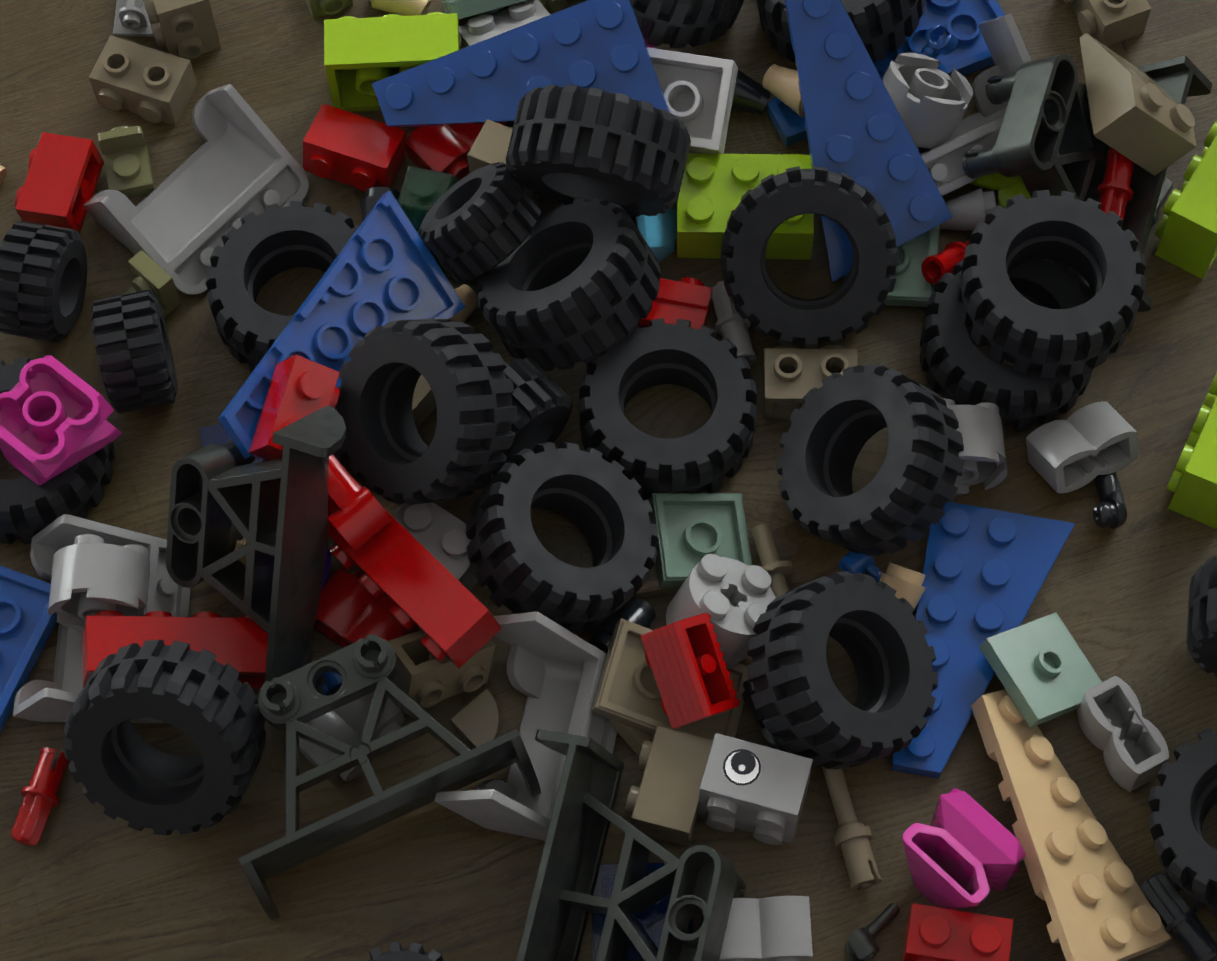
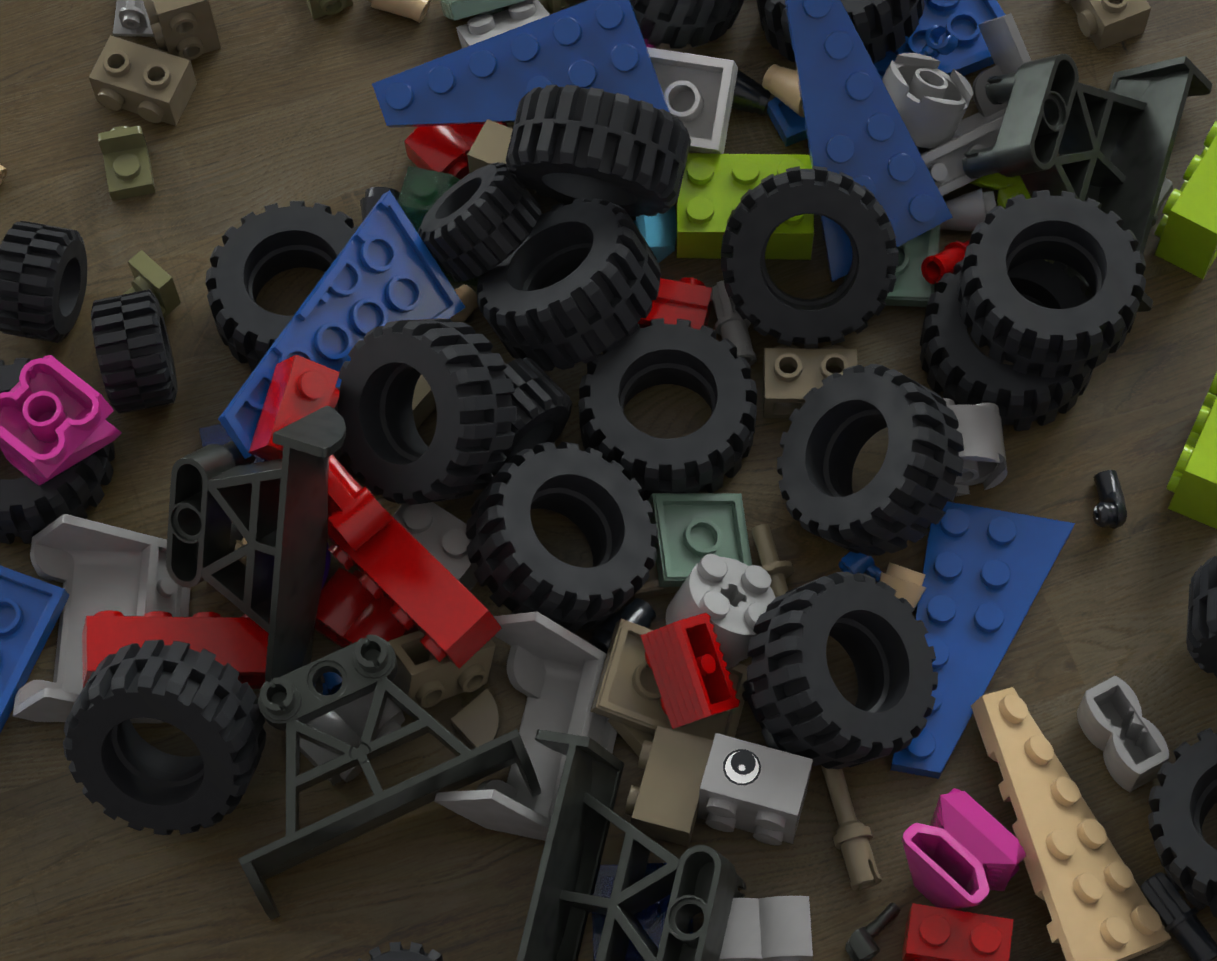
(39, 798): red axle -> none
(59, 181): red brick -> none
(97, 579): light grey brick -> none
(218, 185): light grey windscreen -> none
(353, 149): red brick -> none
(379, 47): lime brick -> none
(1041, 668): sand green plate -> none
(1083, 446): light grey brick -> none
(1116, 189): red axle -> none
(1133, 110): dark tan slope -> none

